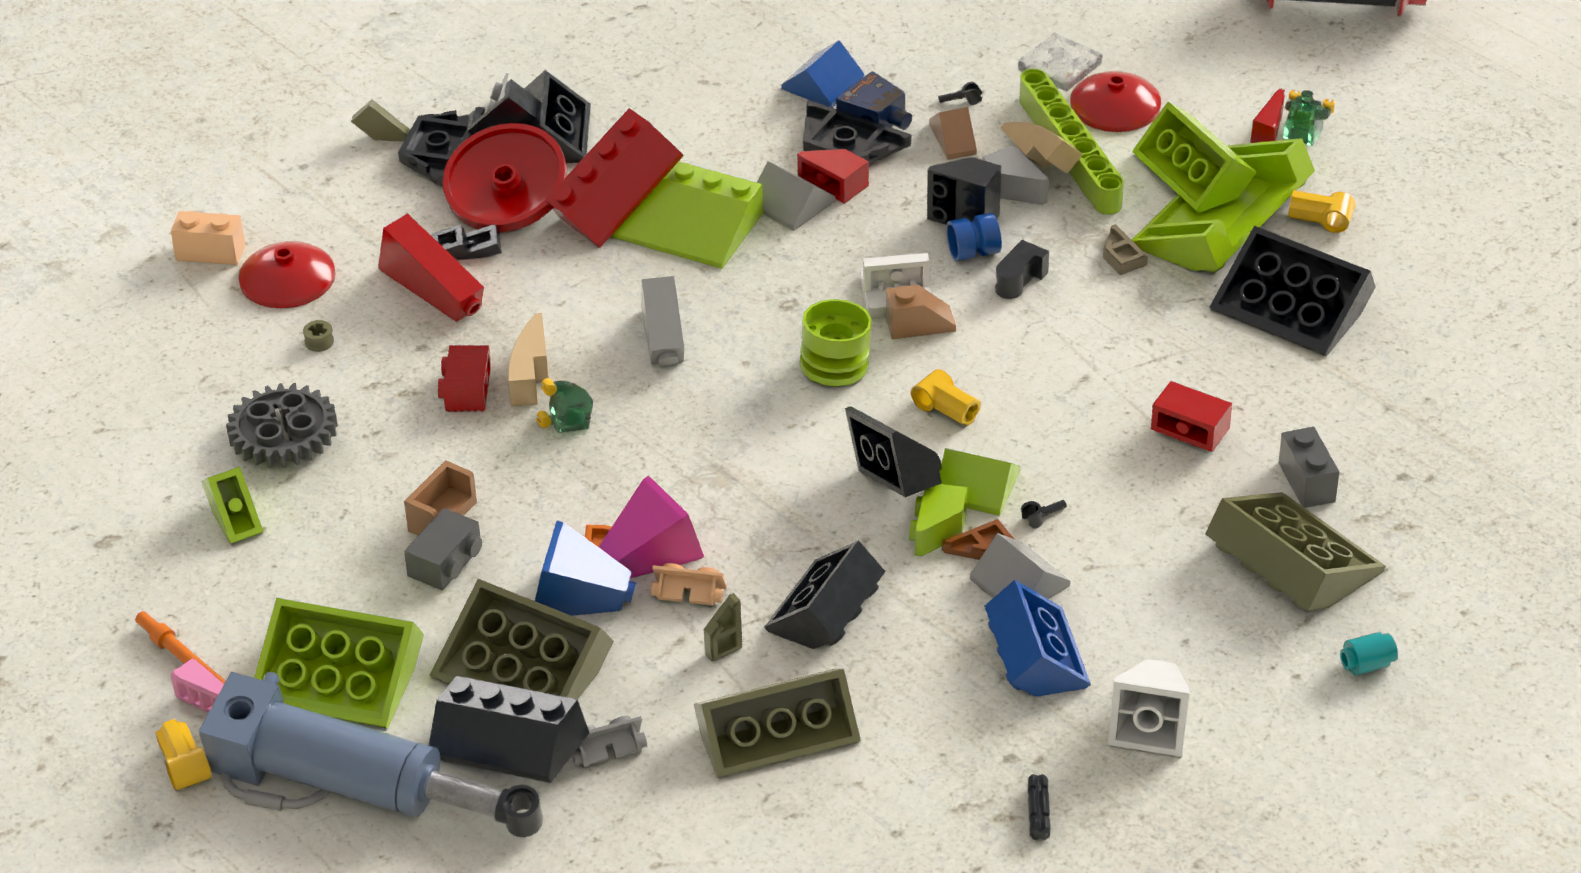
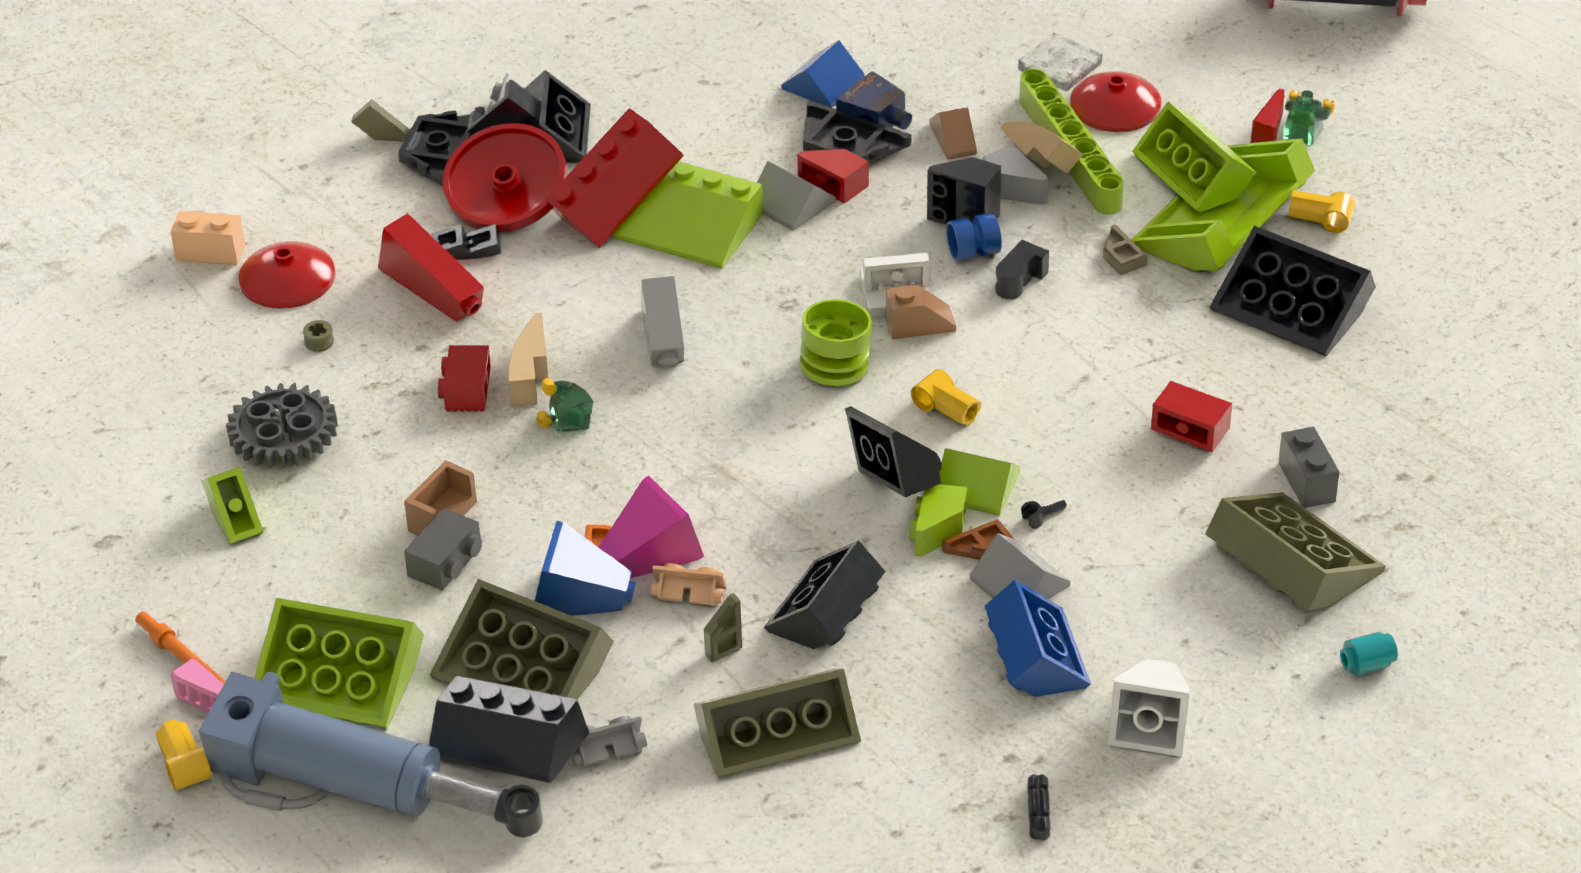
(969, 91): black hand -> none

